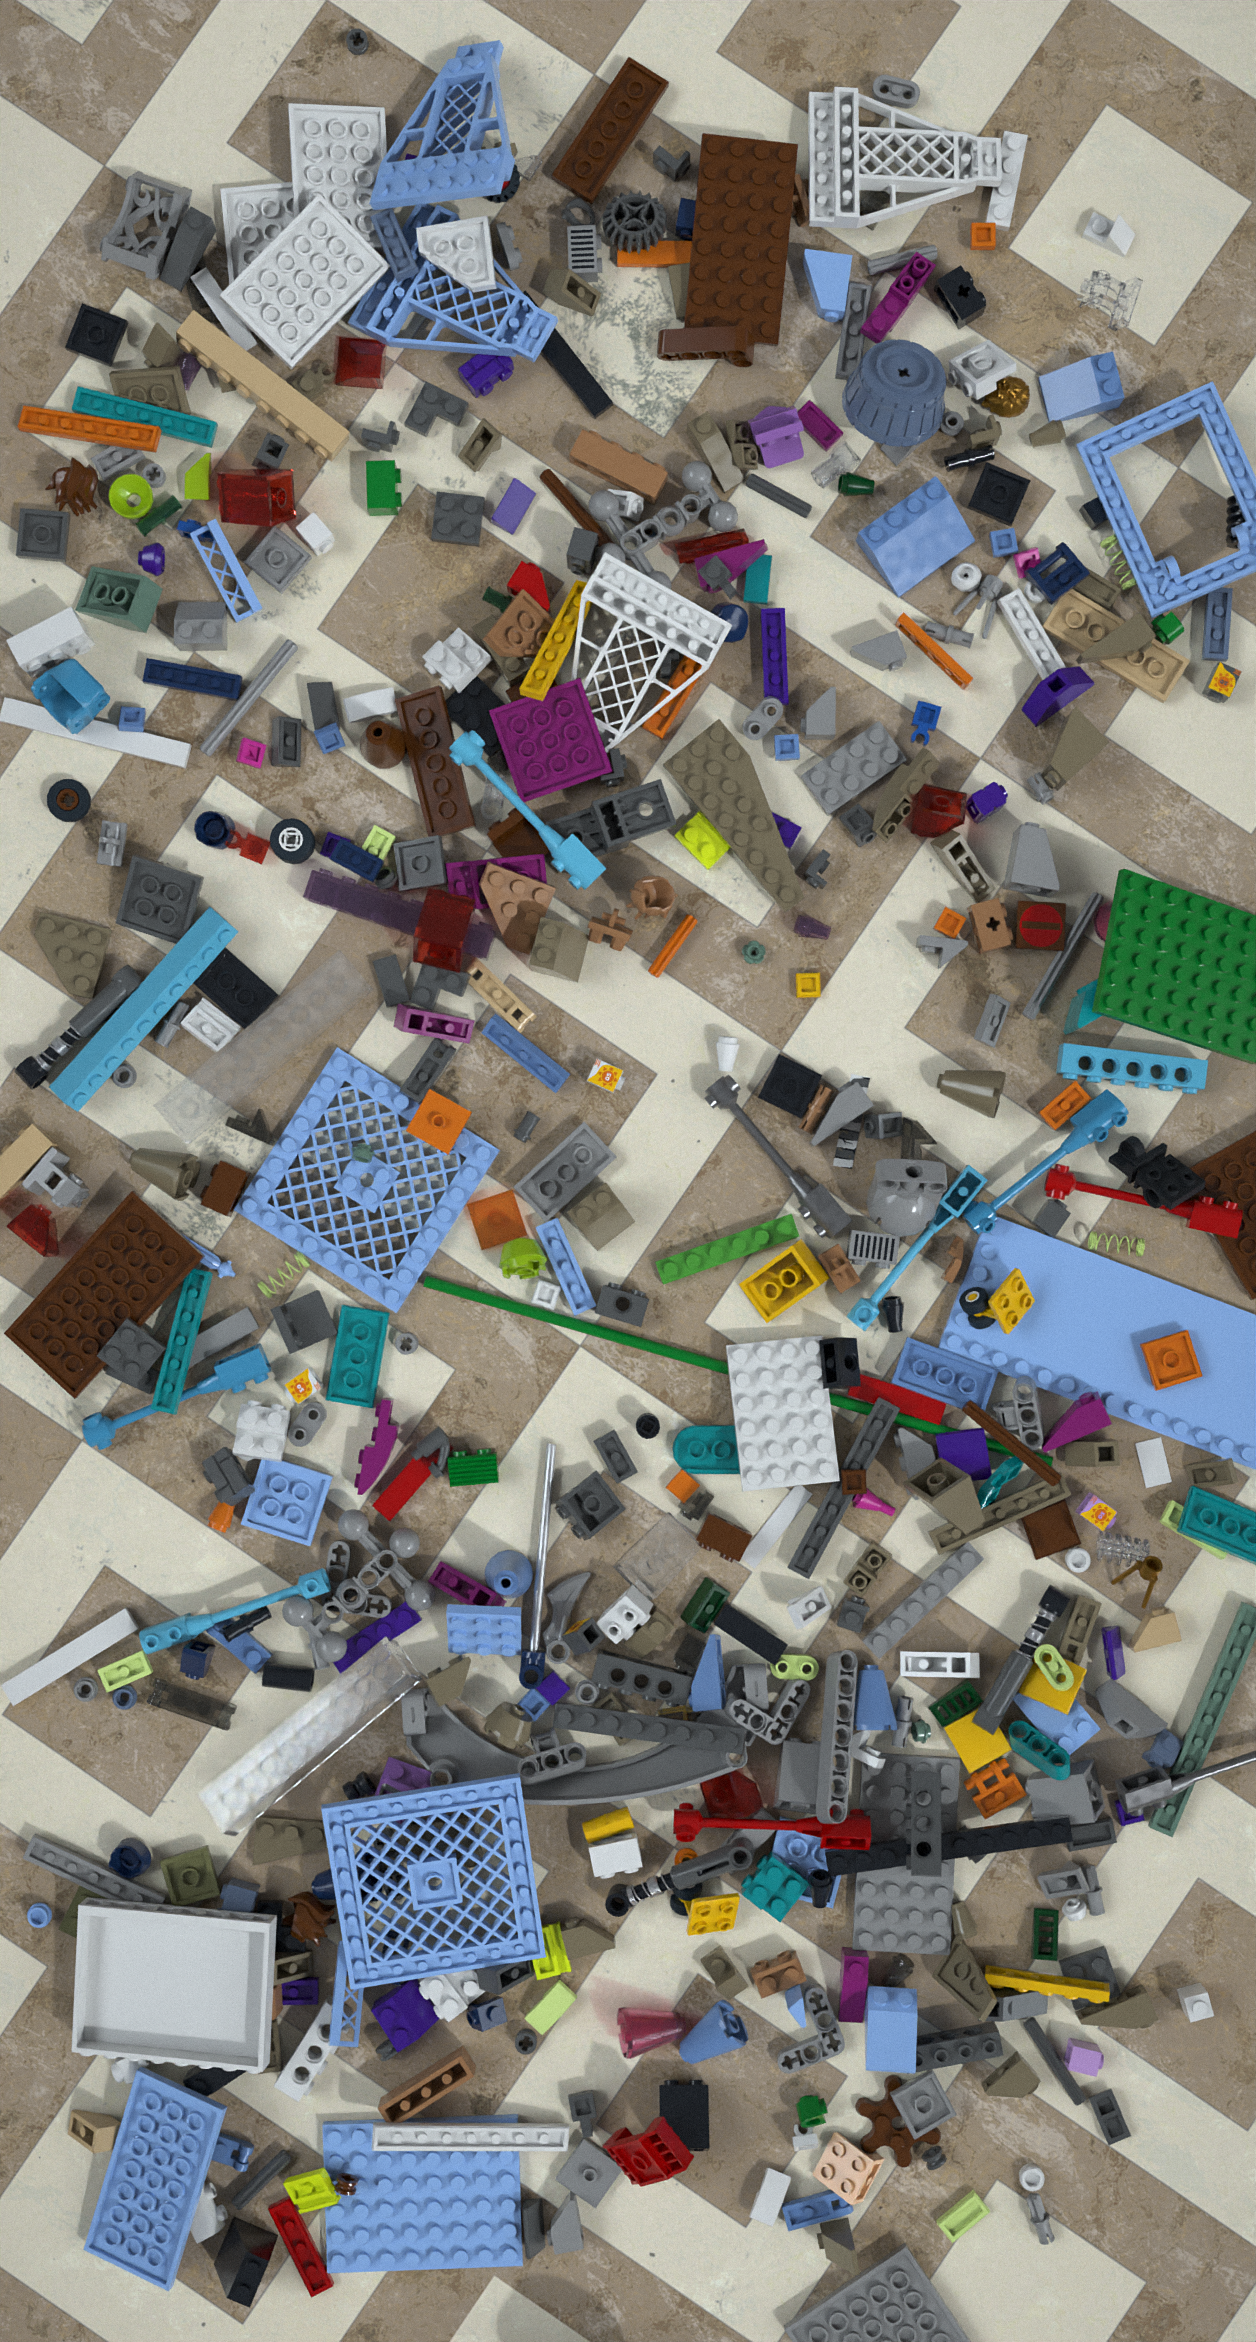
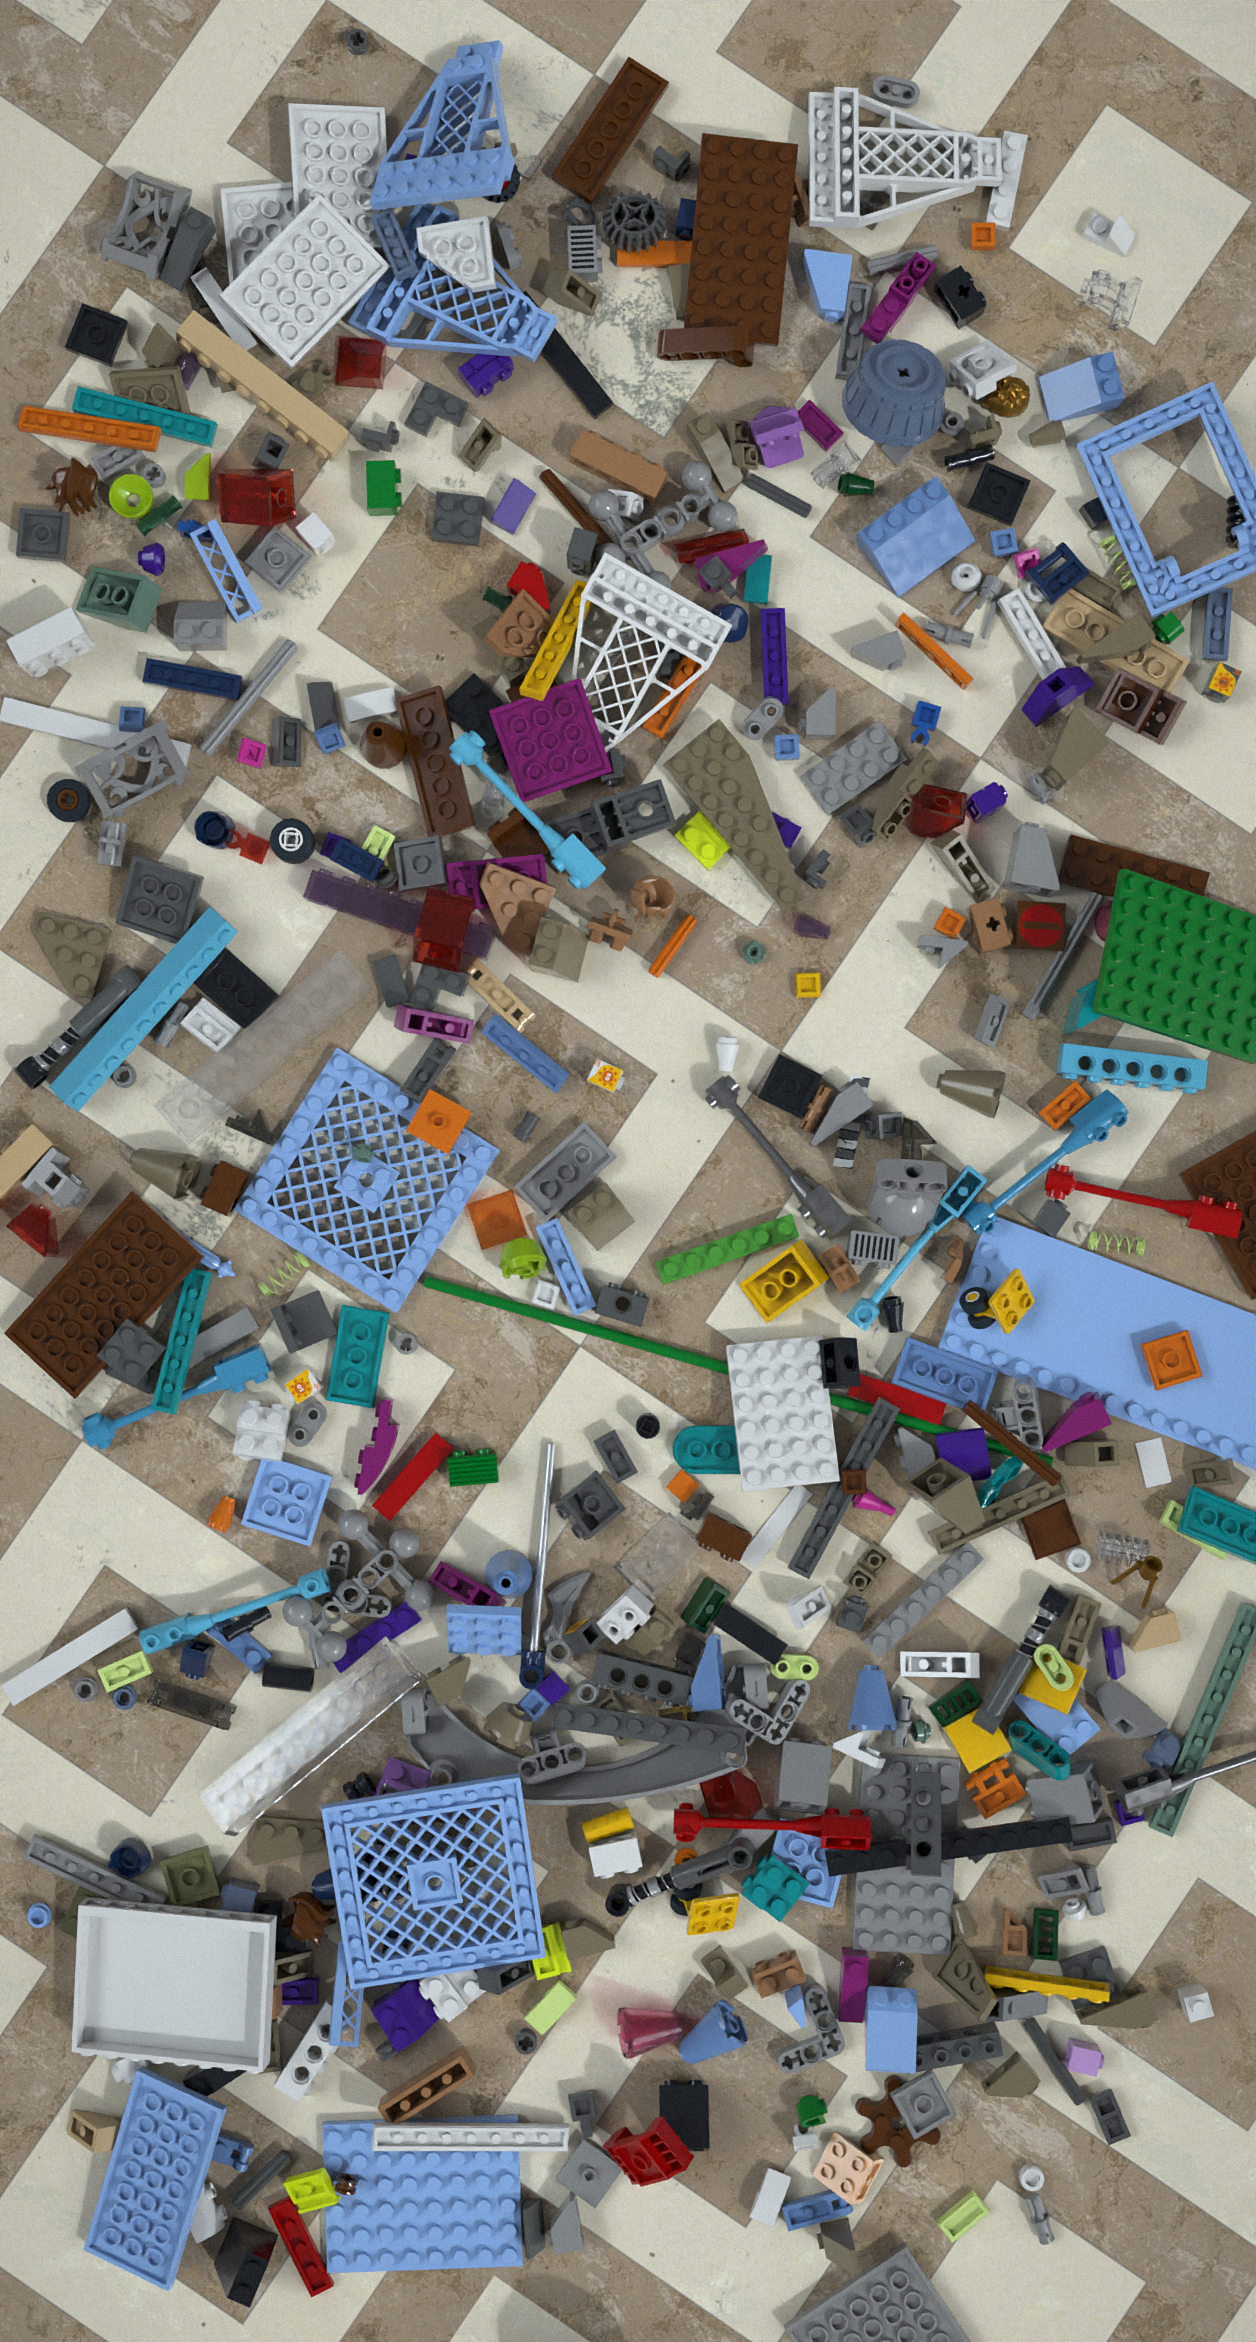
(70, 695): dark azure piece -> none
(101, 767): none -> light grey fence
(228, 1477): dark grey brick -> none
(428, 1445): dark grey plant -> none
(456, 660): white plate -> none
(486, 2014): dark blue bracket -> none
(819, 1885): black cone -> none
(829, 1745): light grey beam -> none
(934, 2158): dark grey bush -> none
(1013, 1935): none -> medium nougat slope
(1096, 868): none -> reddish brown plate
(1097, 1512): brick -> none
(1140, 706): none -> reddish brown slope
(1162, 1177): black plate -> none

